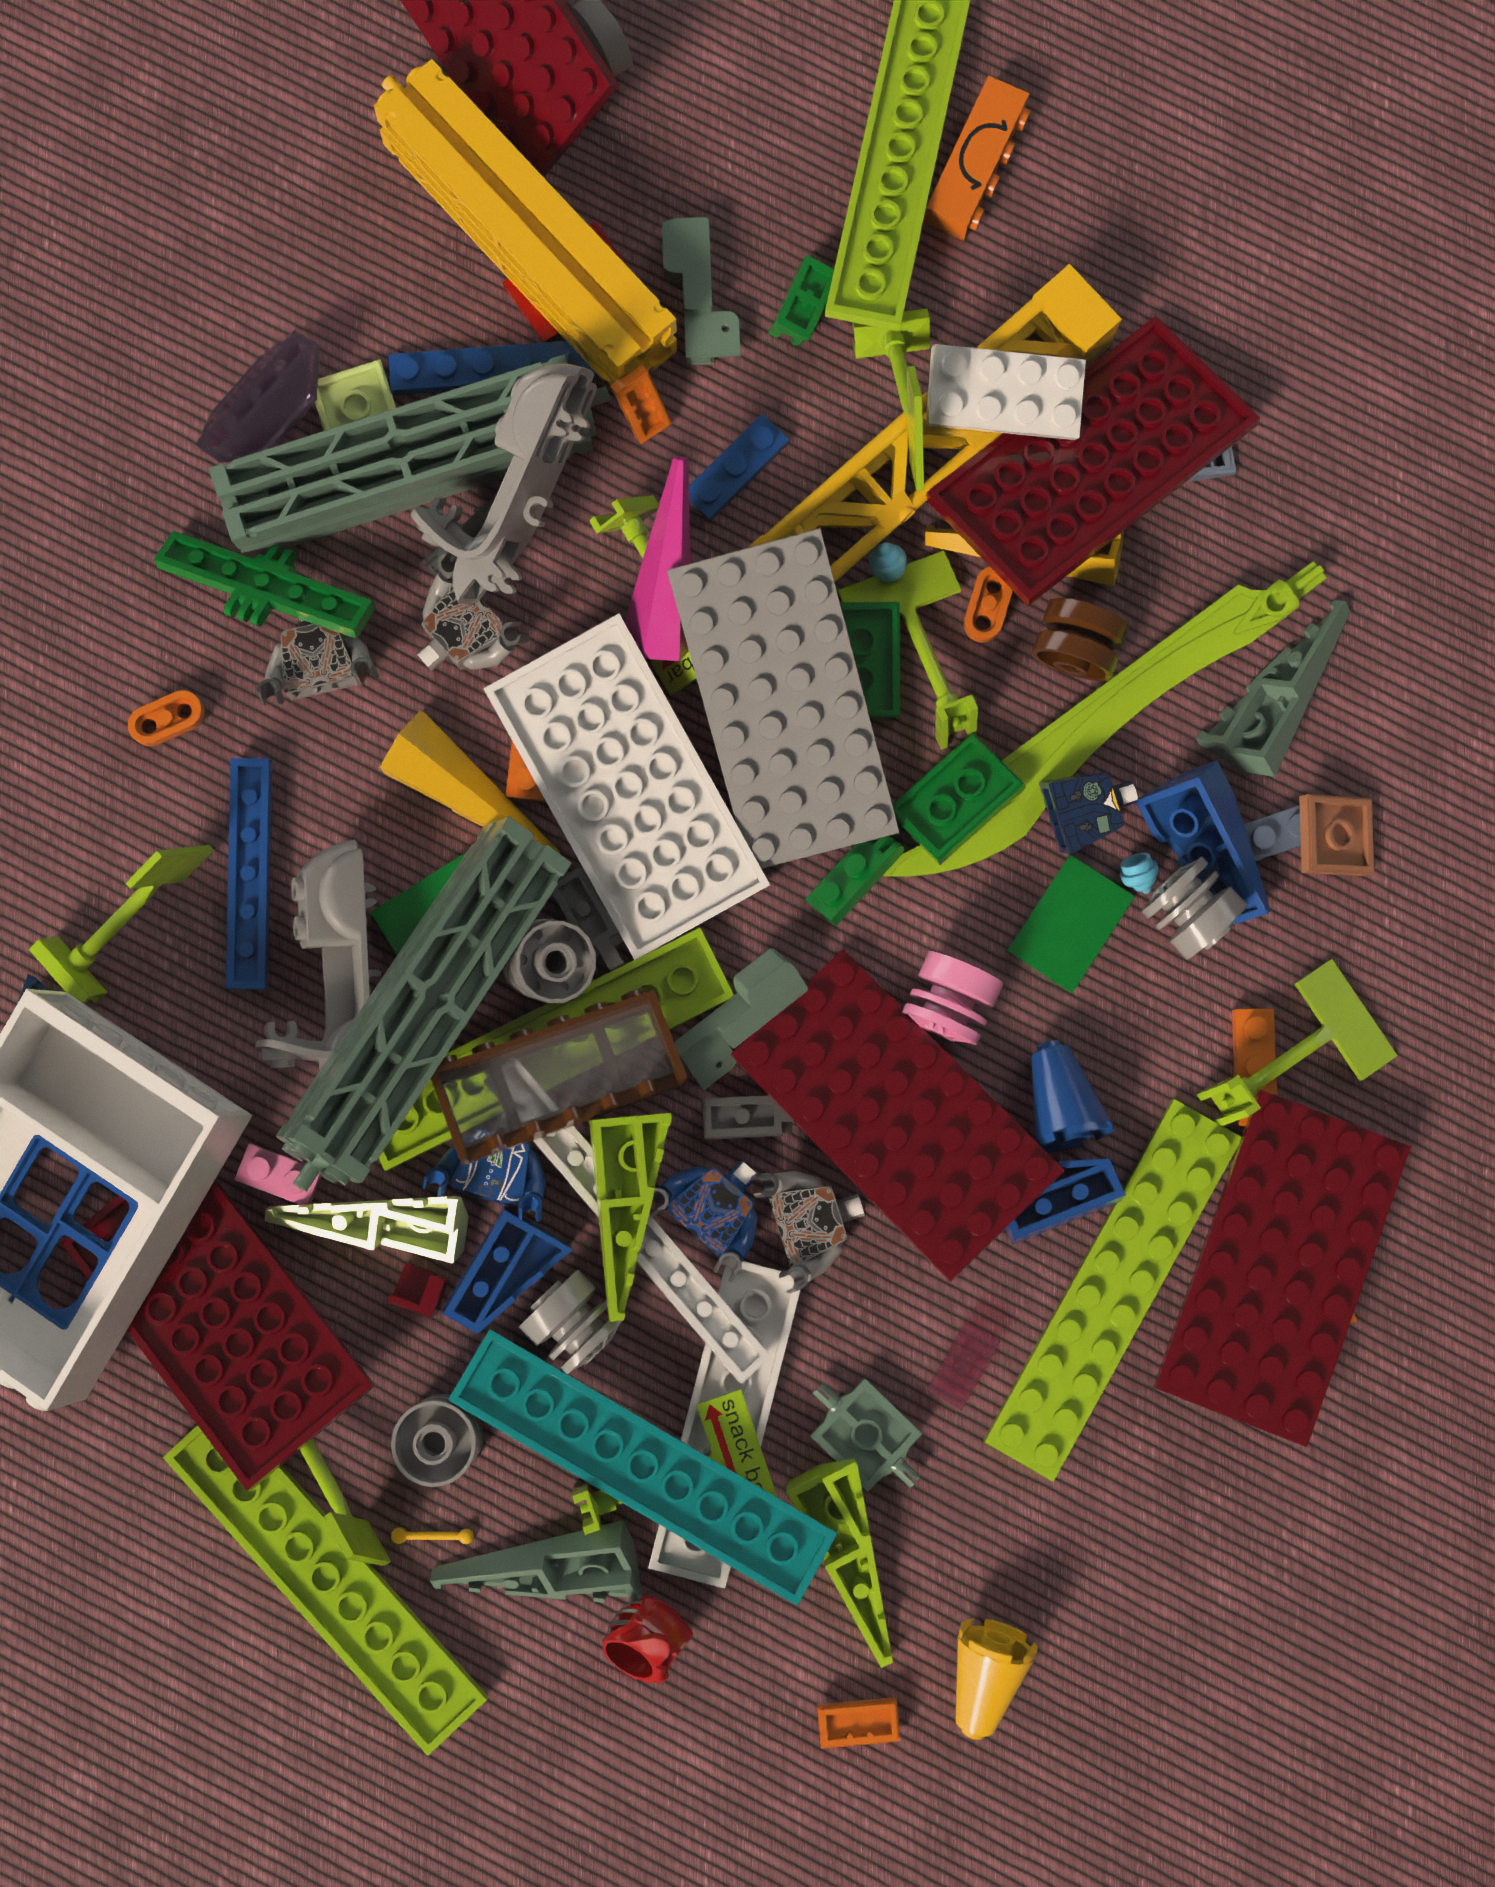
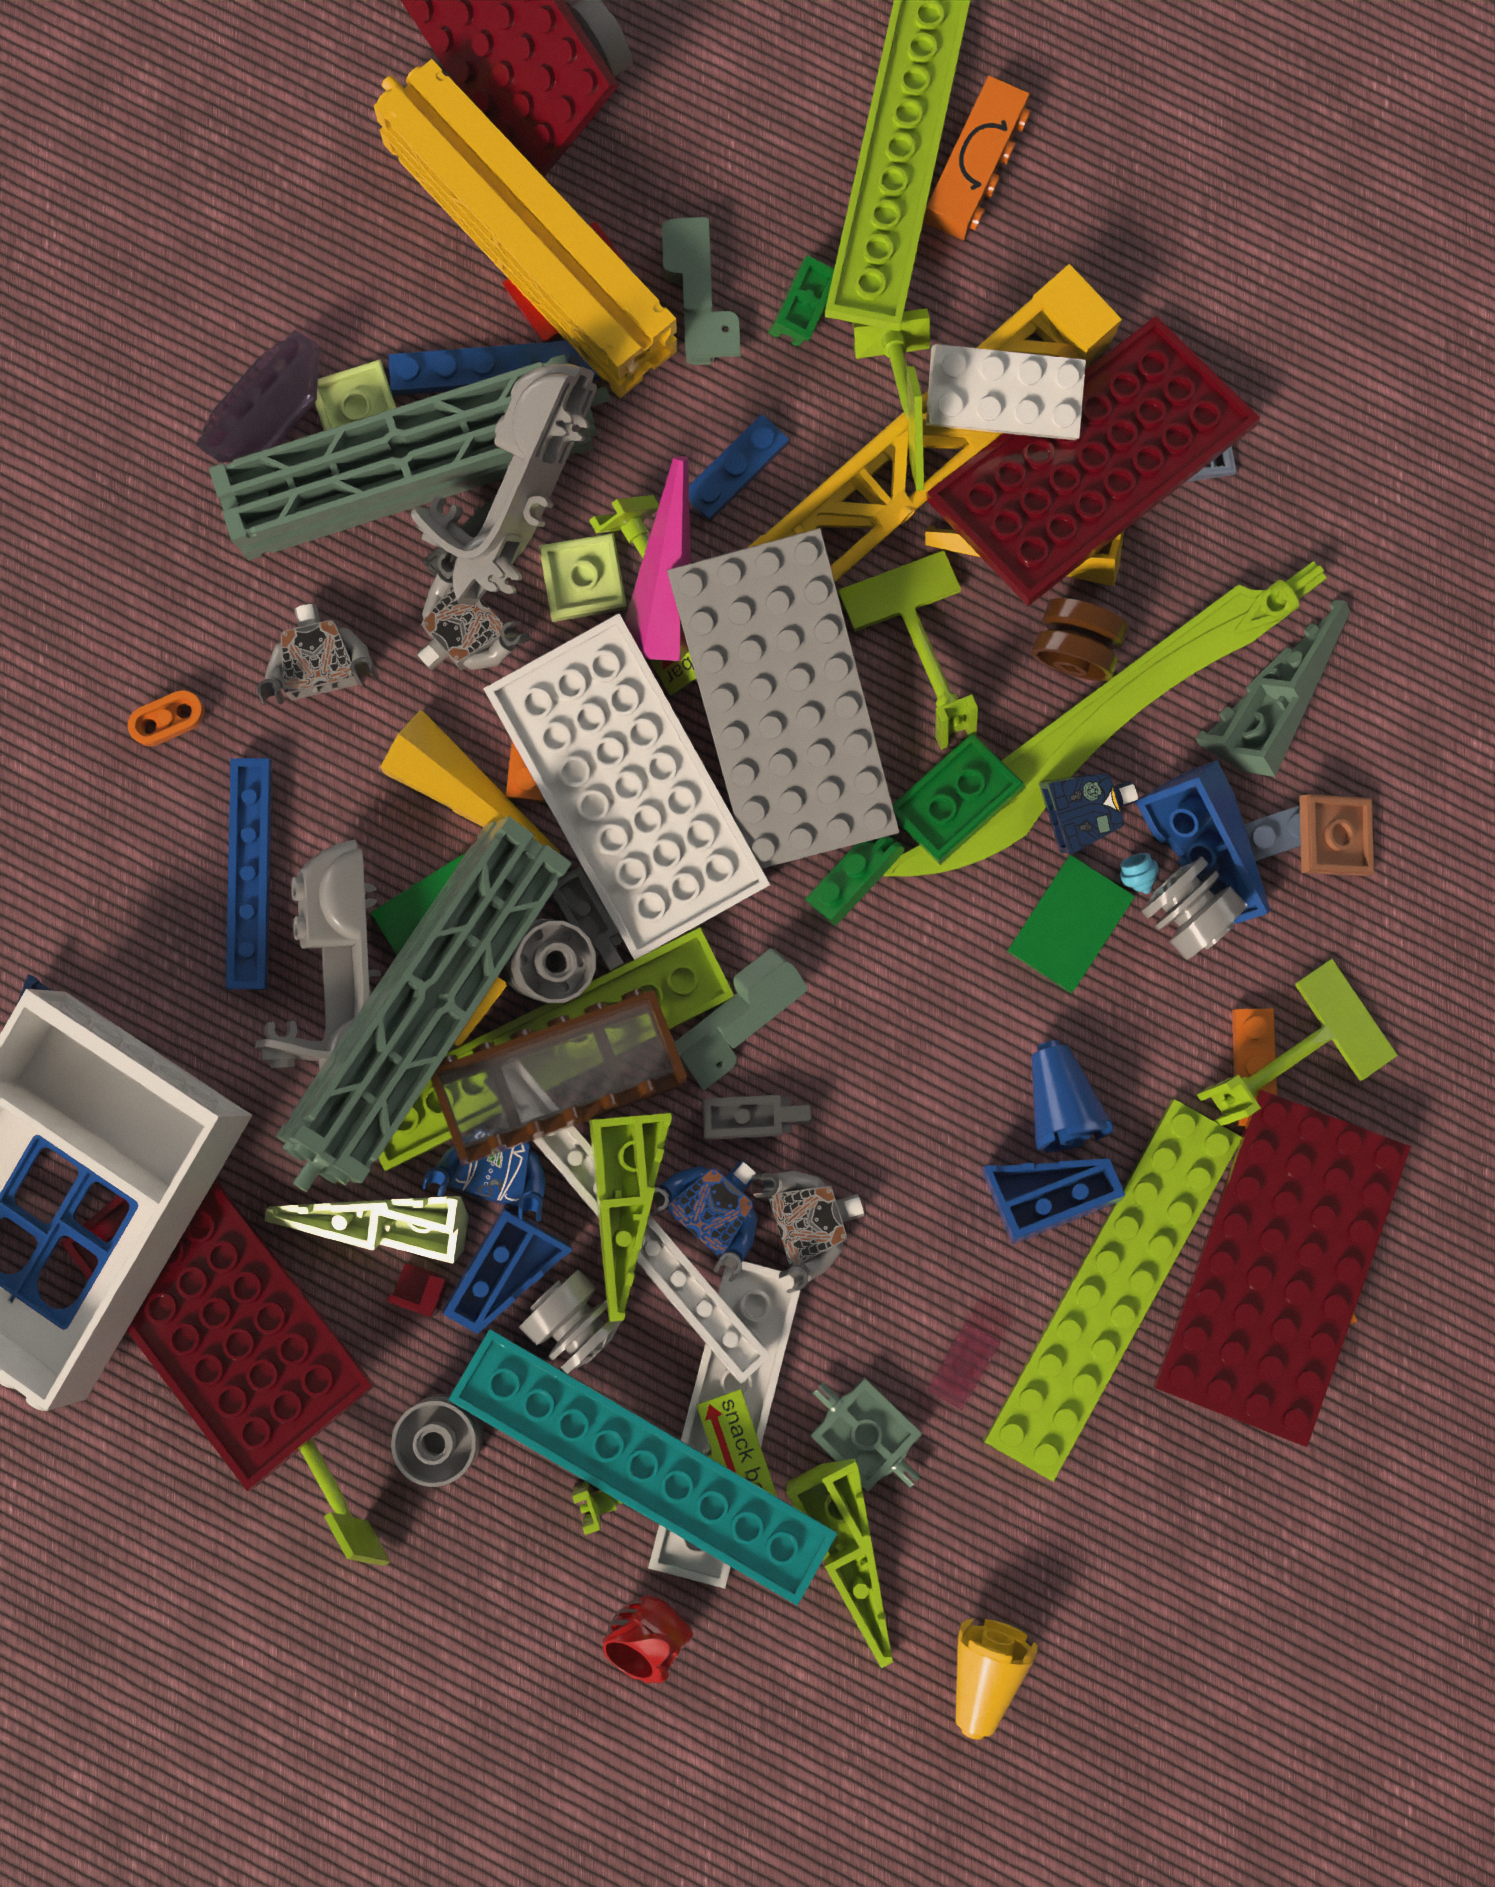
(70, 967): lime piece -> none
(264, 585): green hinge -> none
(274, 1174): bright pink plate -> none
(336, 1595): lime plate -> none
(400, 1535): yellow hinge -> none
(490, 997): none -> yellow tile
(555, 1567): sand green wedge -> none
(583, 577): none -> yellowish green tile
(641, 404): orange plate -> none
(858, 1722): orange plate -> none
(876, 650): green tile -> none
(888, 562): medium azure plate -> none
(898, 1115): dark red plate -> none
(952, 998): bright pink wheel -> none
(987, 606): orange plate -> none

